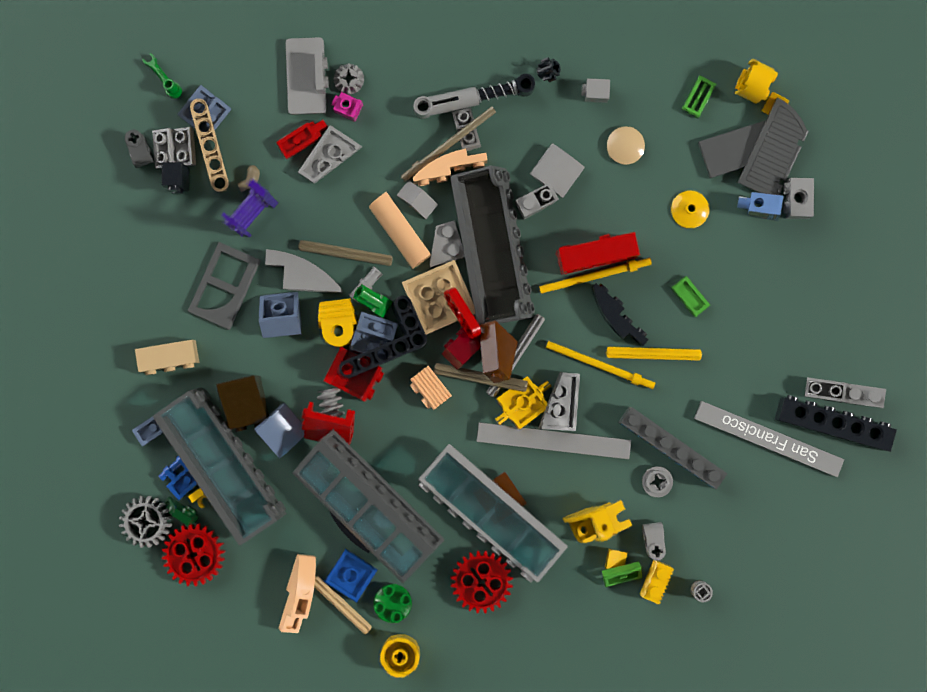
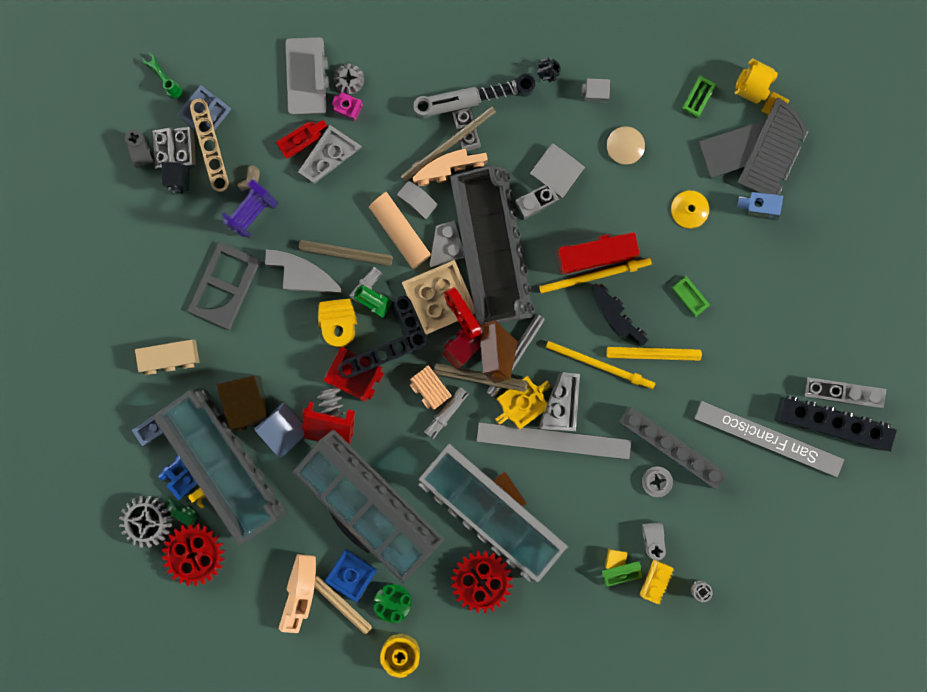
(280, 315): sand blue slope -> none
(372, 333): sand blue slope -> none
(445, 414): none -> light grey pin
(603, 519): yellow piece -> none
(804, 188): light grey brick -> none

